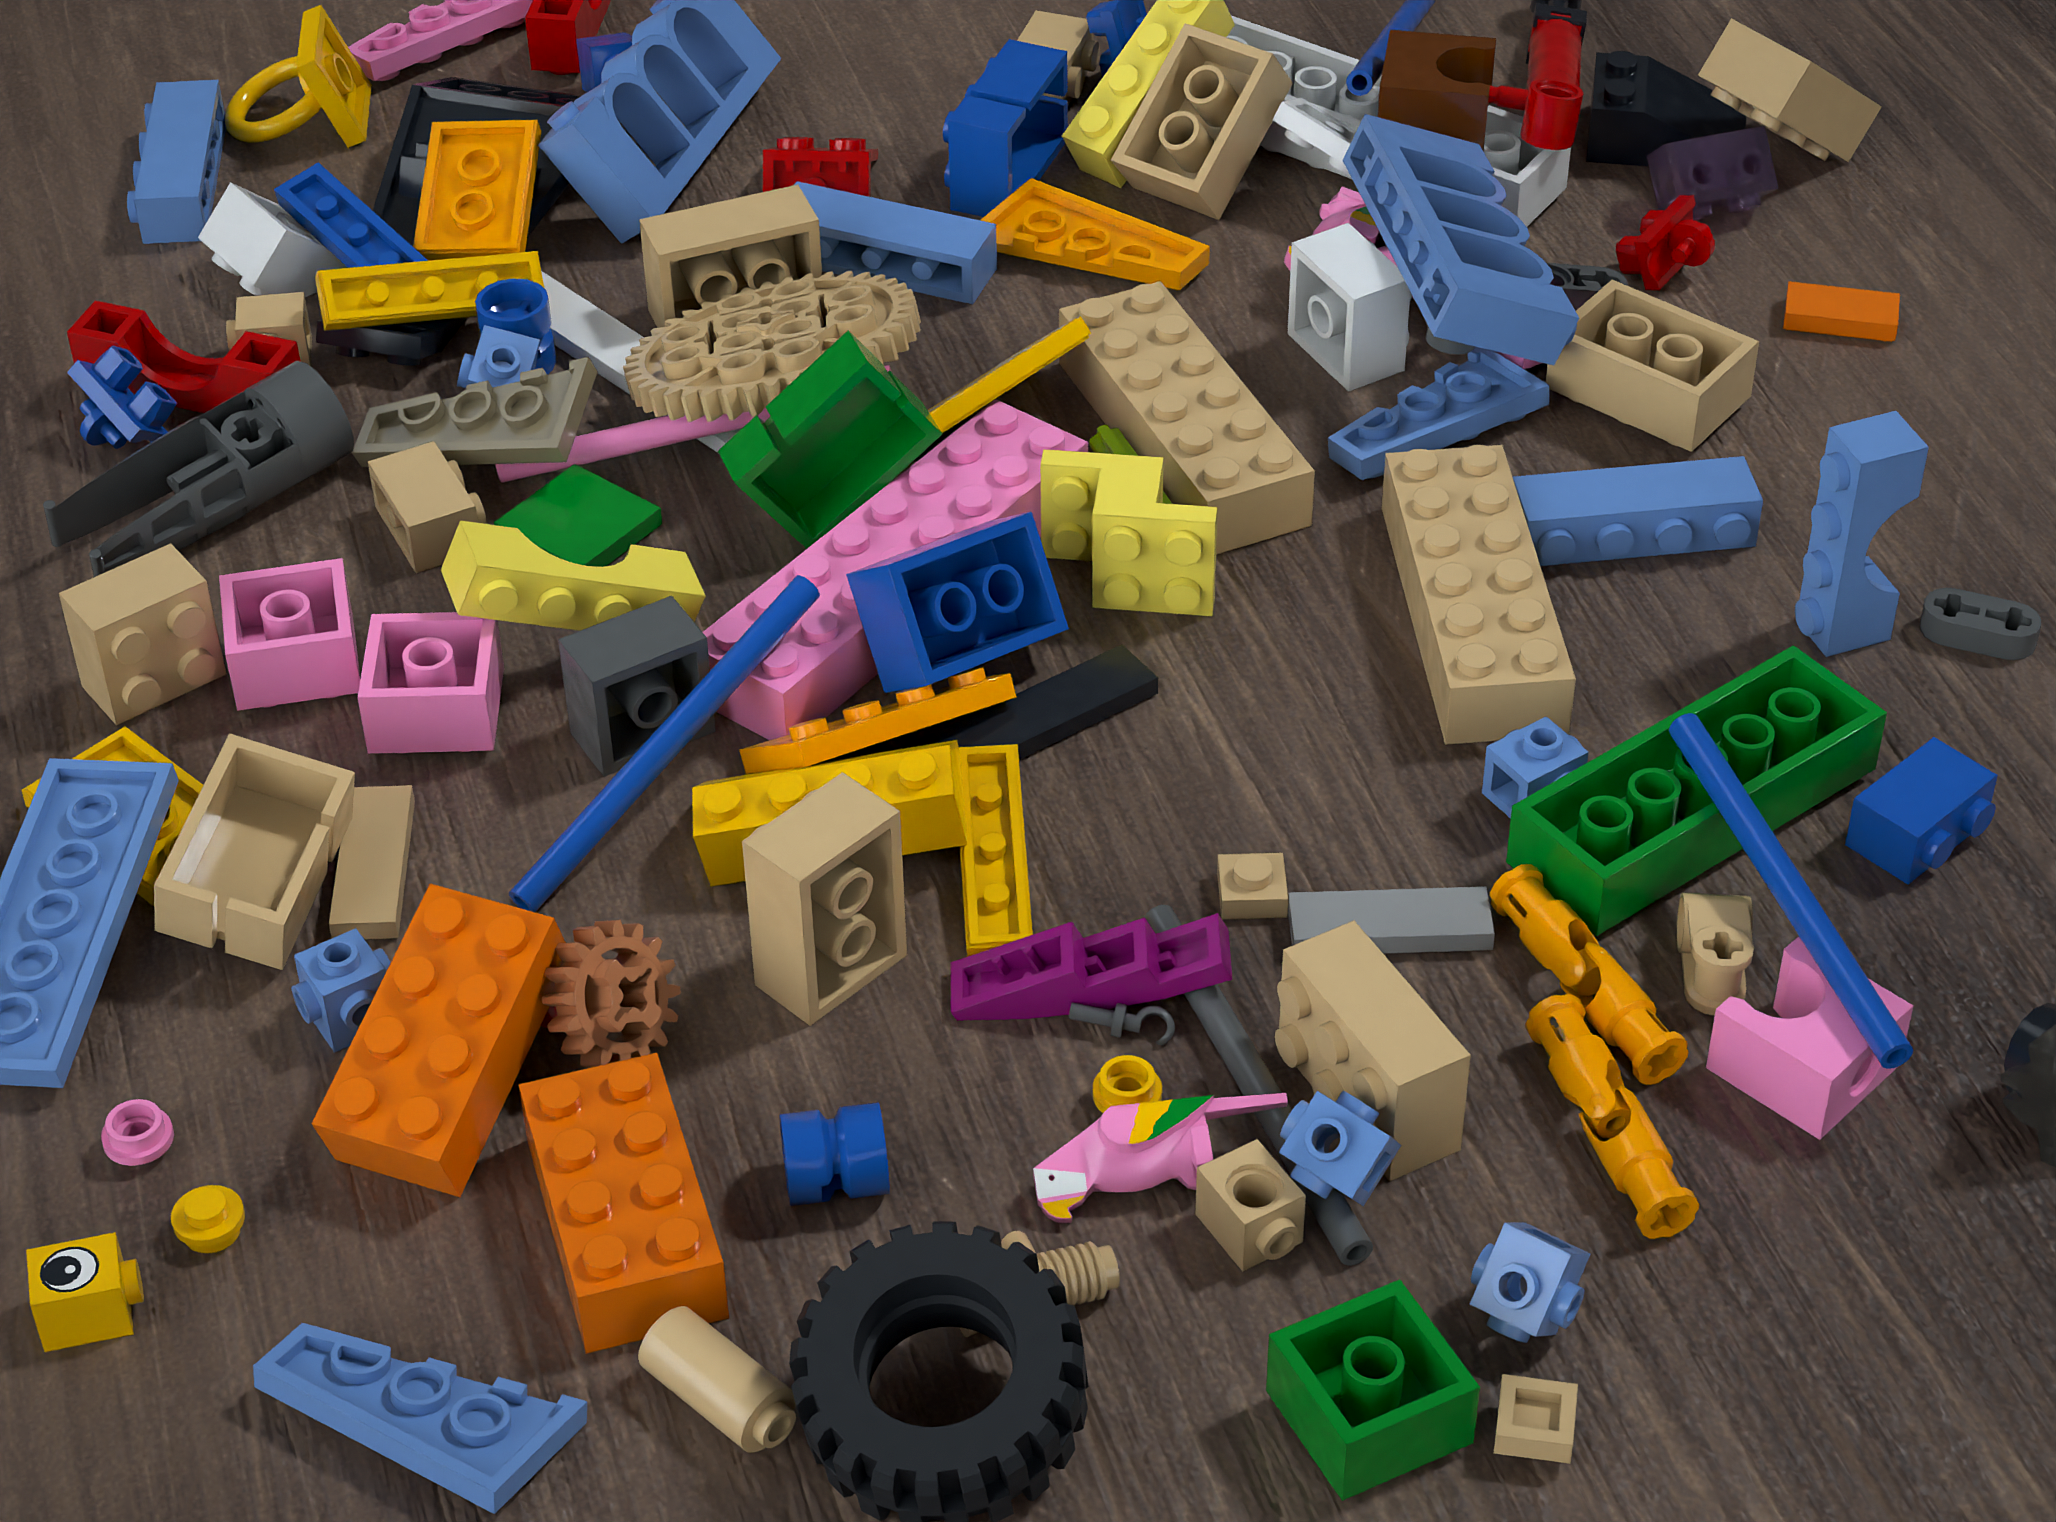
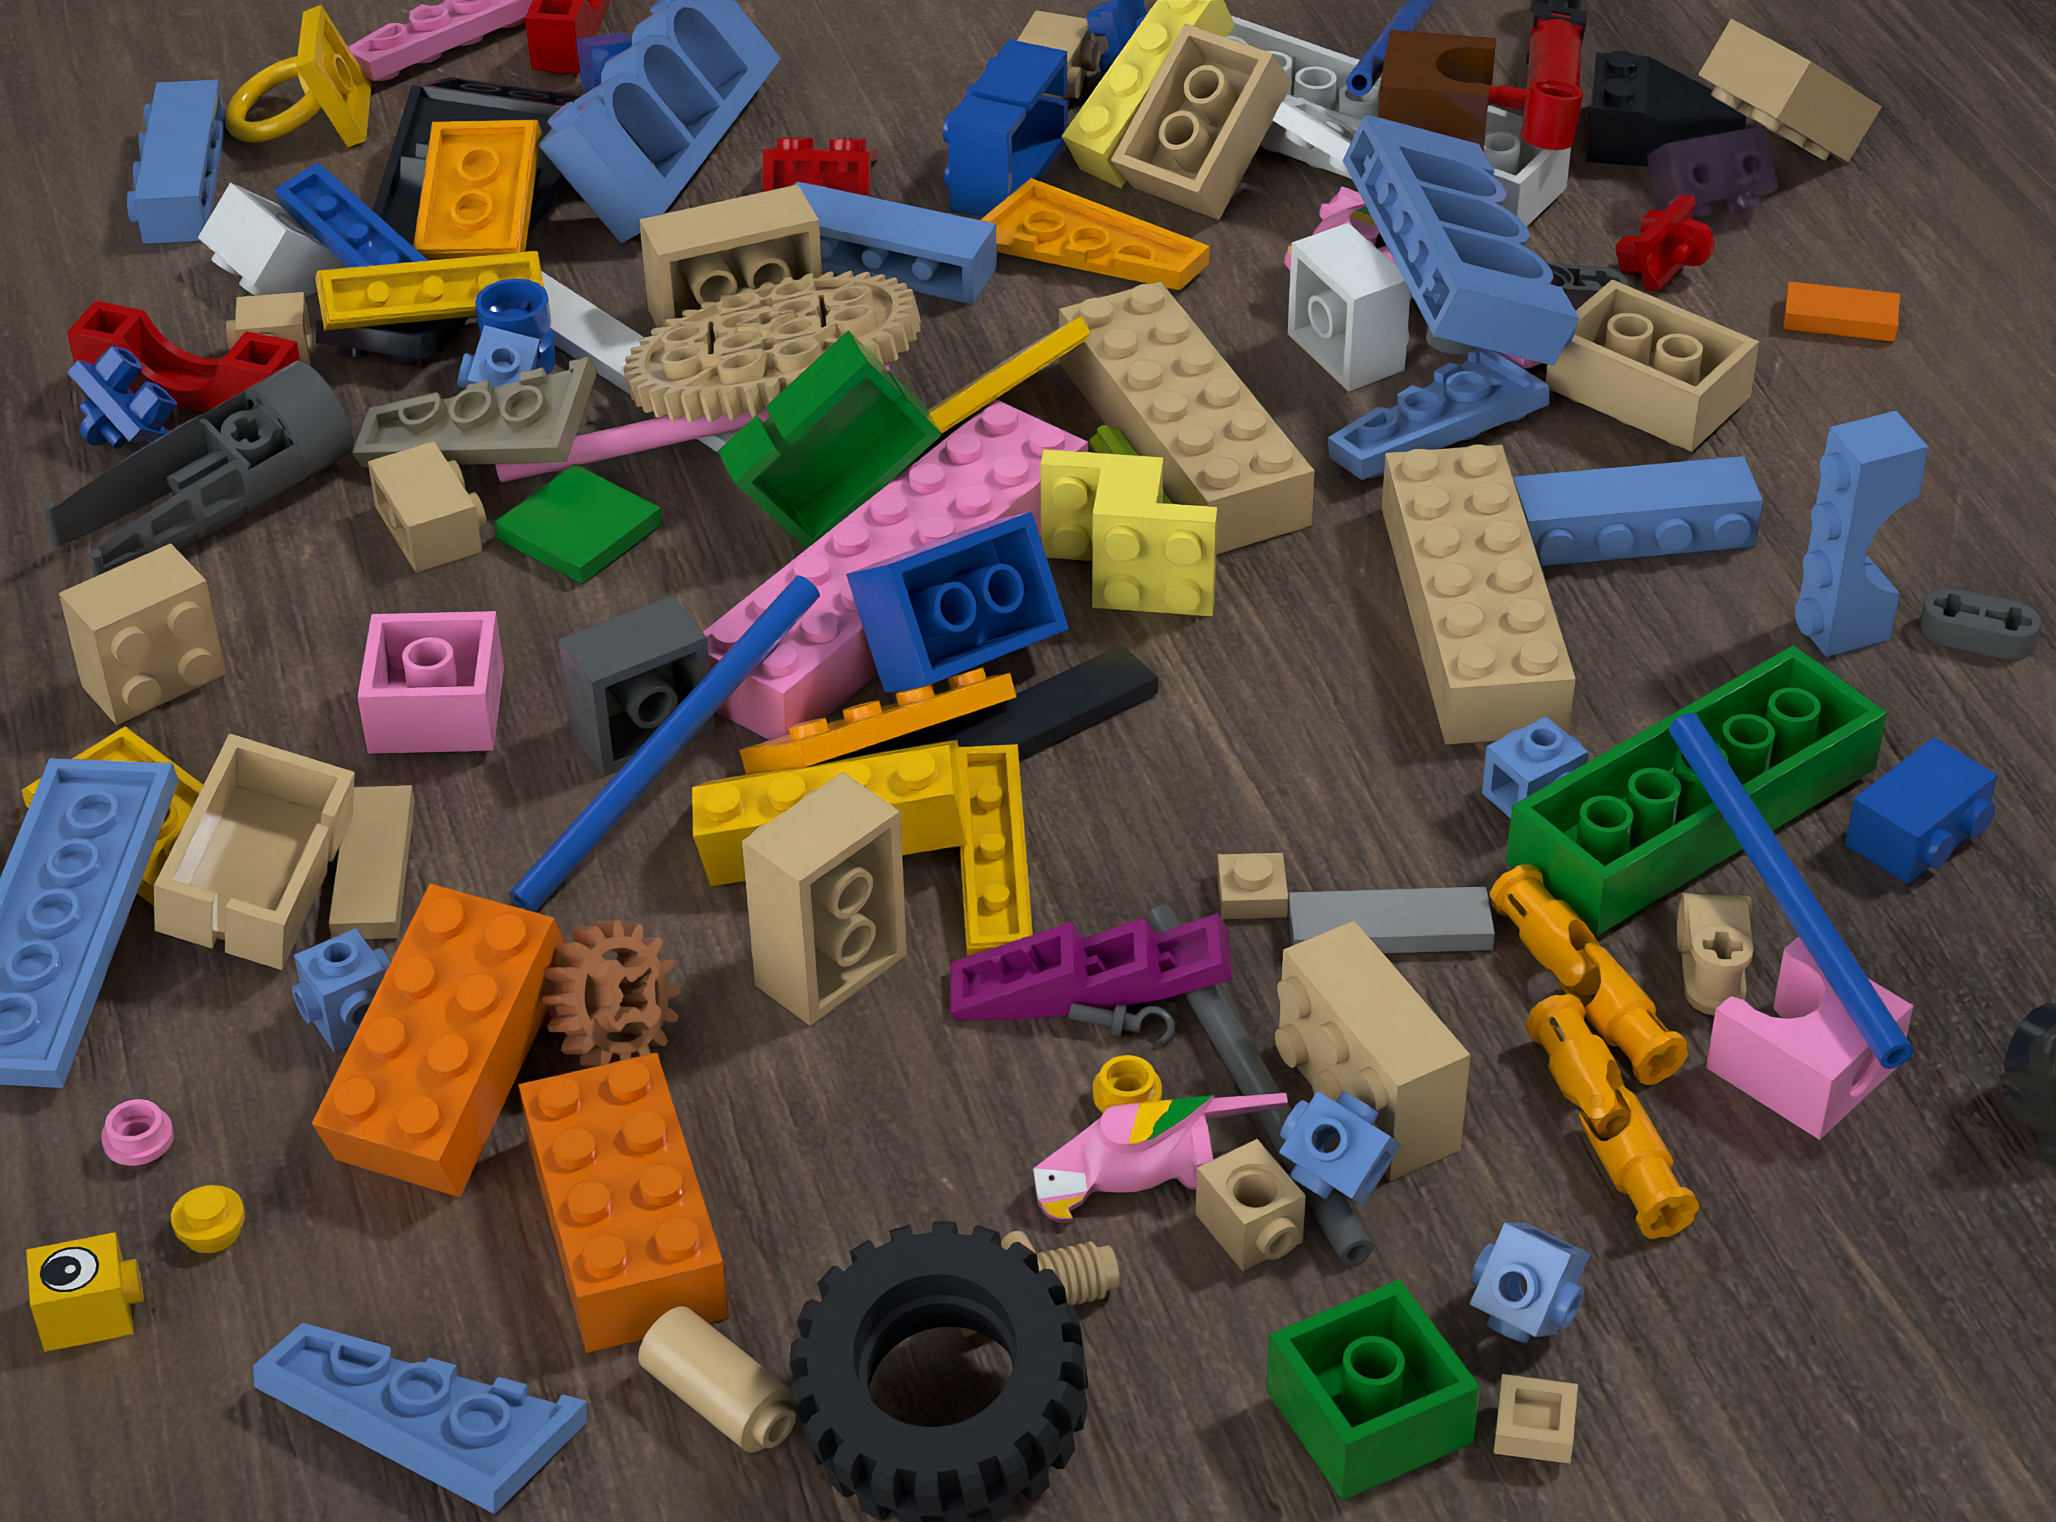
(289, 634): bright pink brick -> none
(509, 578): light yellow arch -> none
(834, 1154): blue wheel -> none

